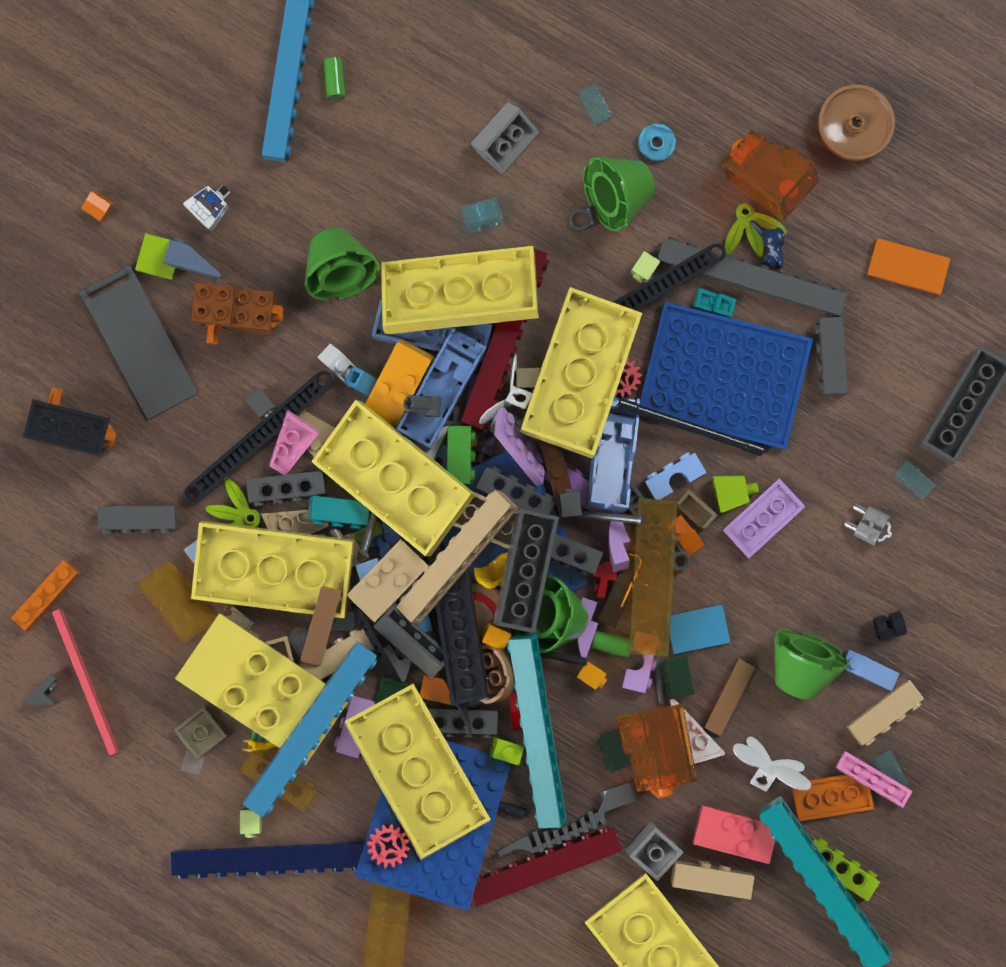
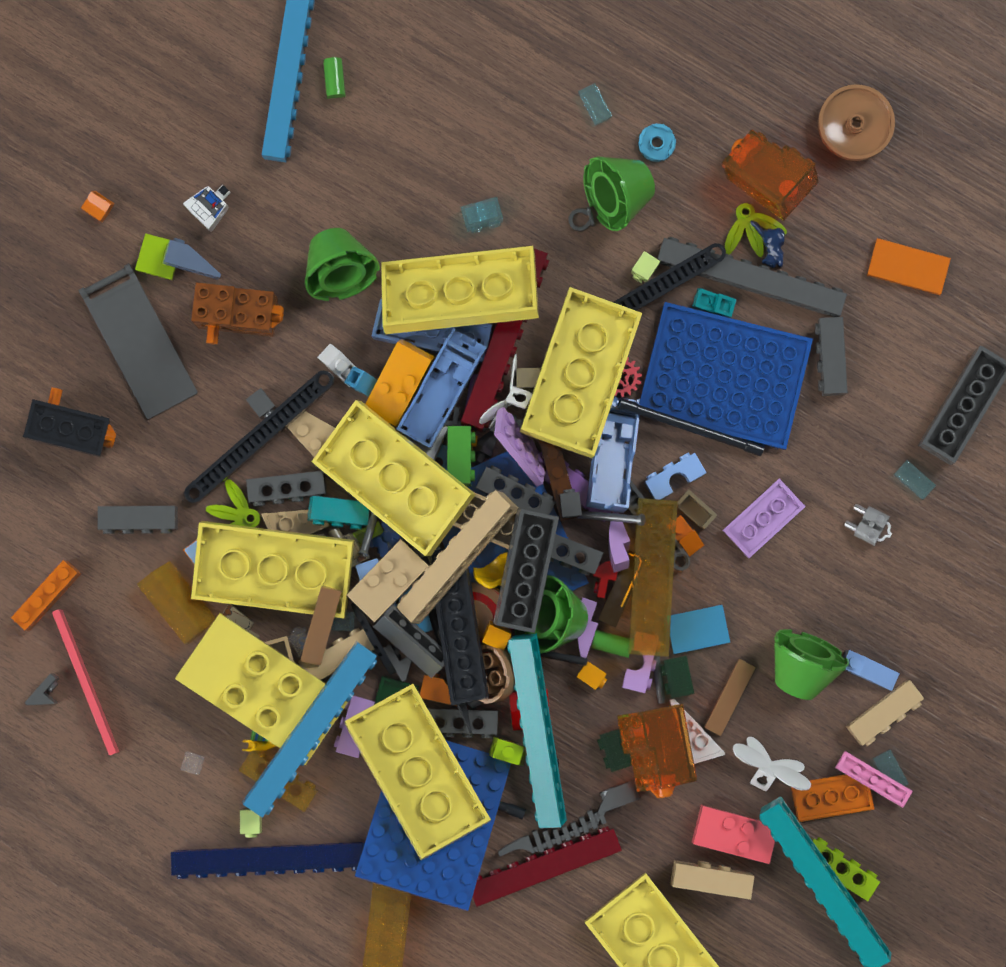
(200, 733): dark tan tile -> none
(292, 442): bright pink wing -> none
(392, 839): coral gear -> none
(427, 405): dark grey piece -> none
(505, 137): light grey slope -> none
(653, 851): light grey slope -> none
(732, 492): lime torso -> none
(896, 624): black wheel -> none

